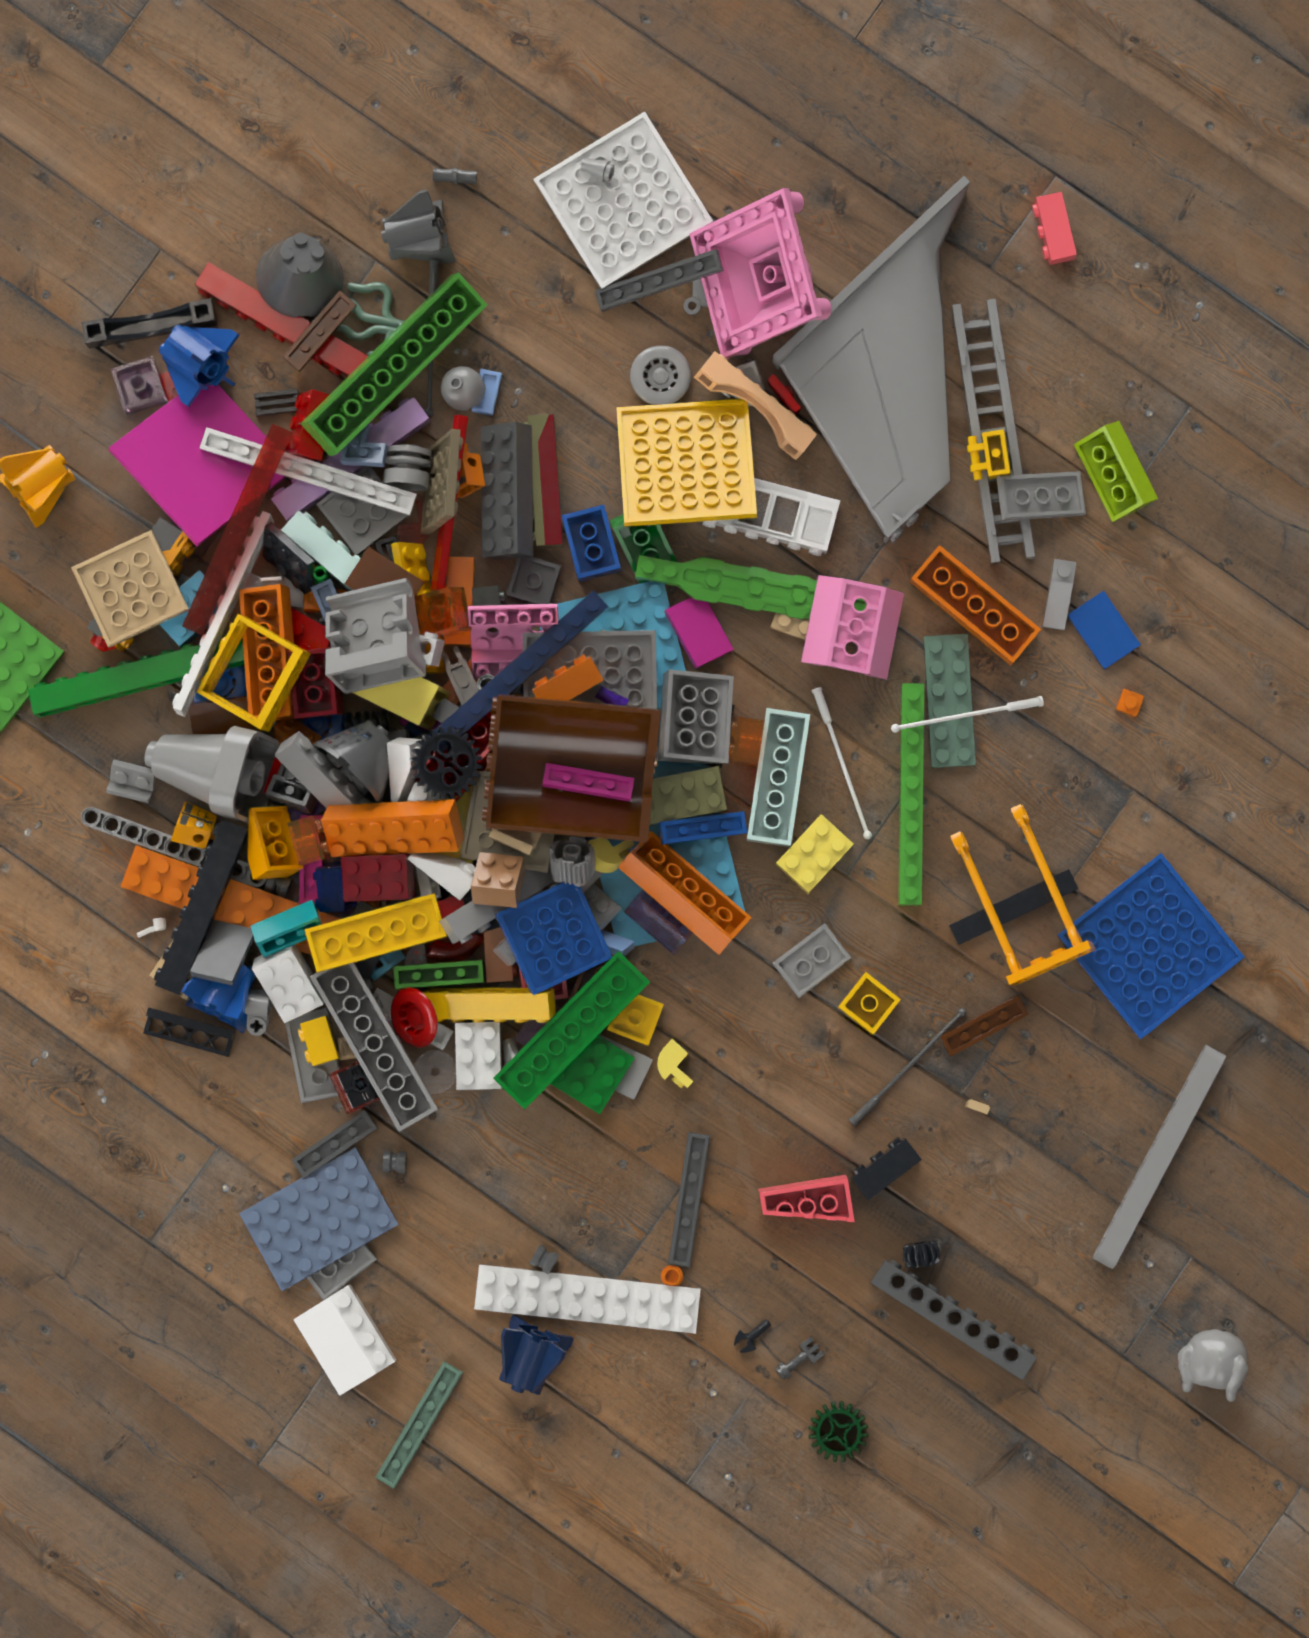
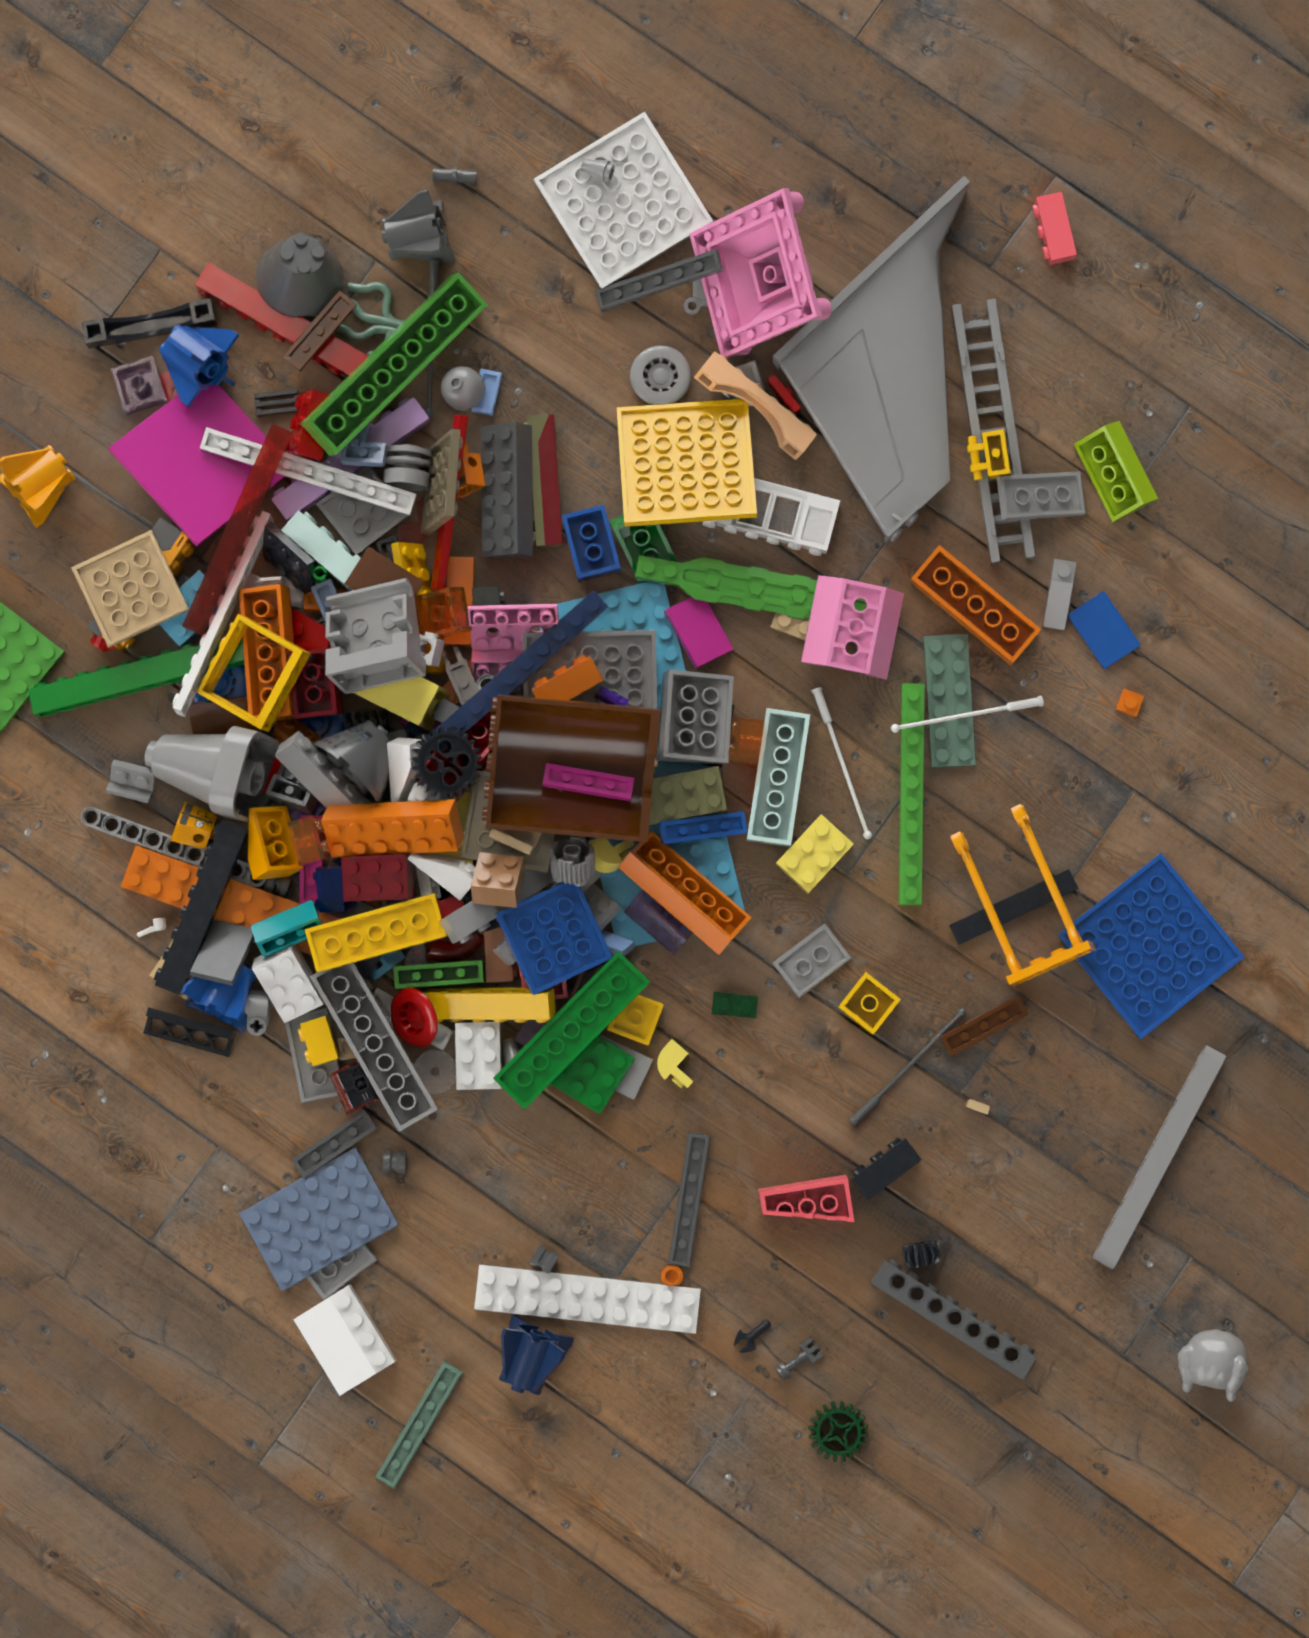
(533, 580): dark grey plate -> none
(734, 1005): none -> dark green plate

